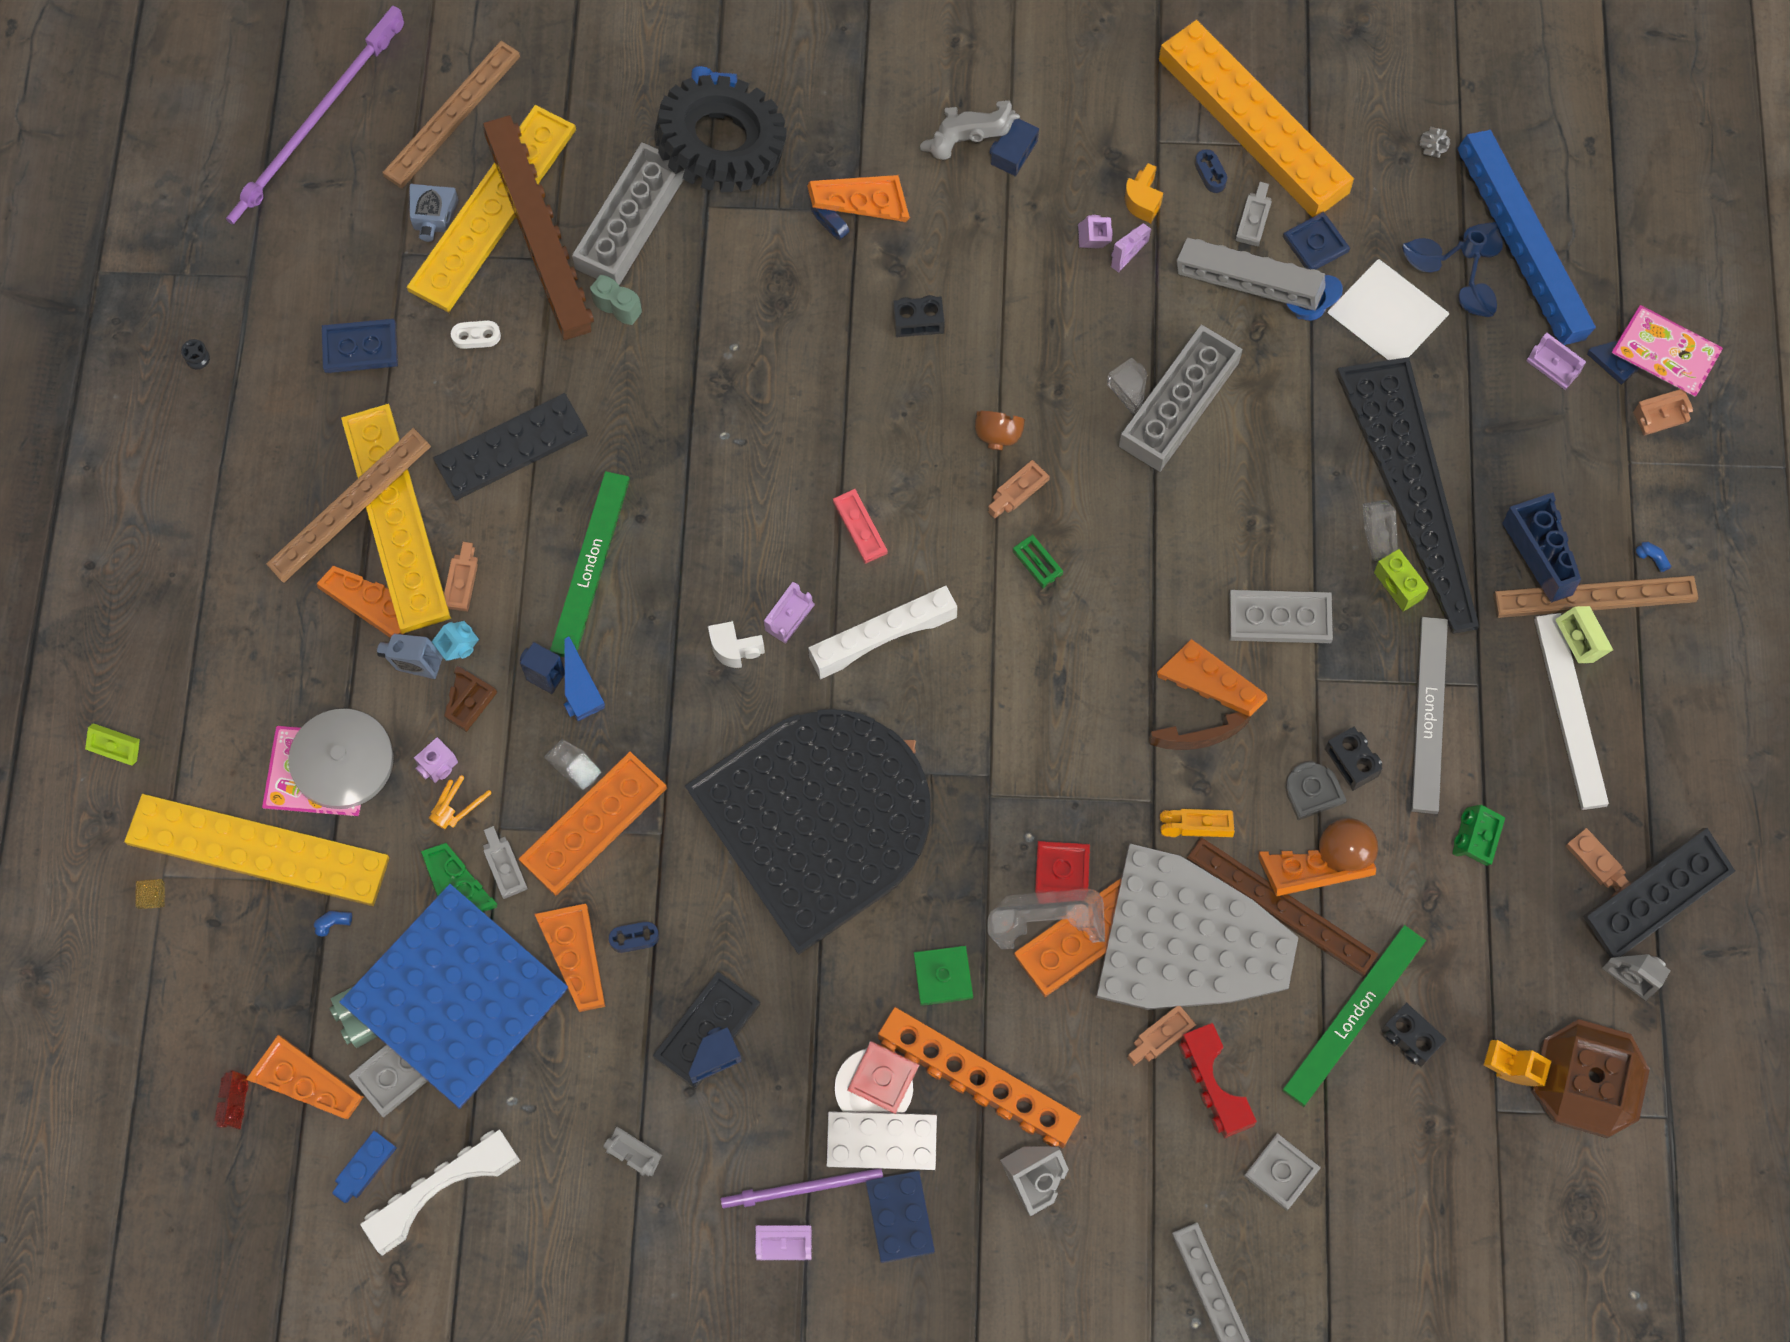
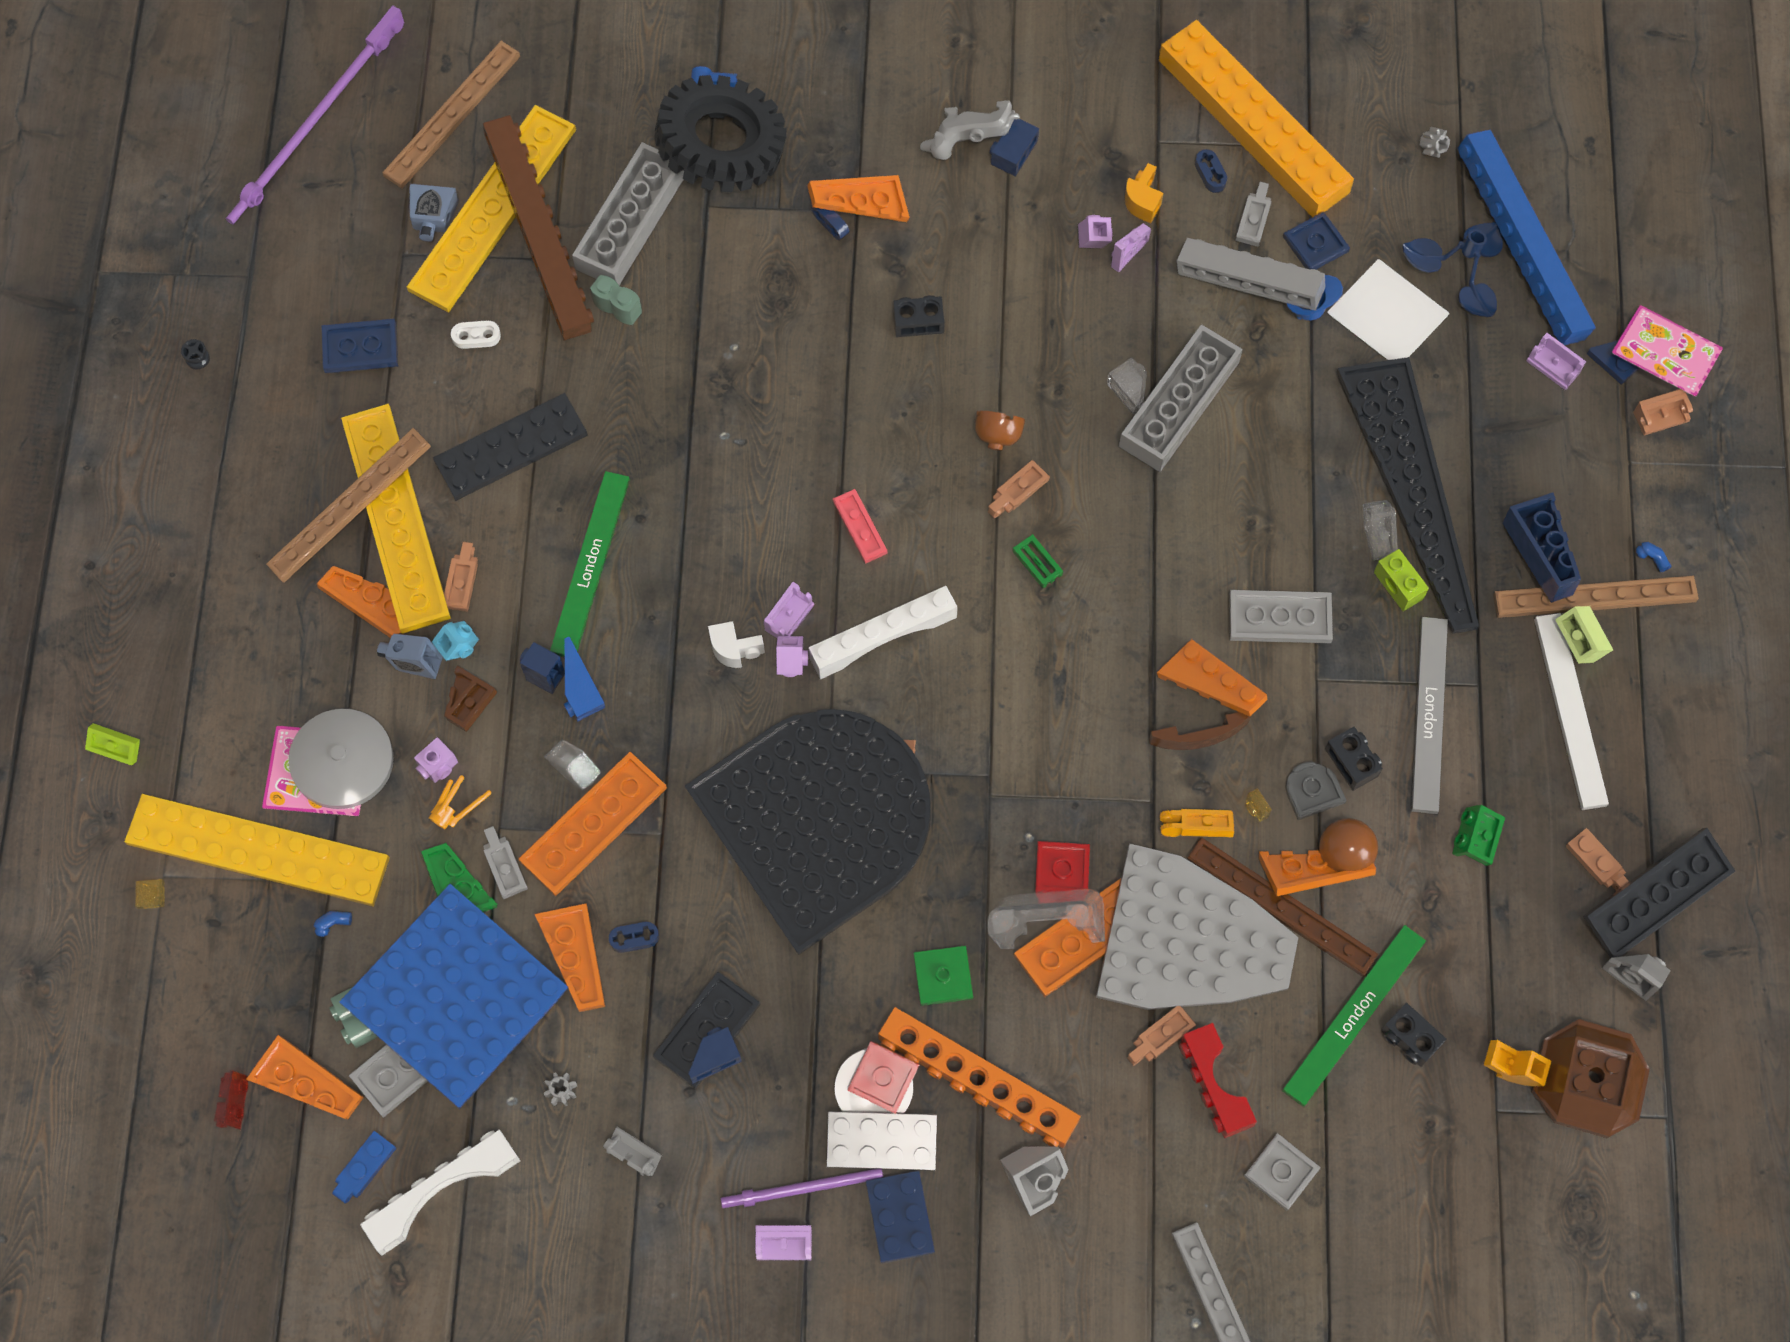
(558, 1082): none -> light grey gear
(791, 656): none -> lavender brick
(1257, 805): none -> clear yellow plate

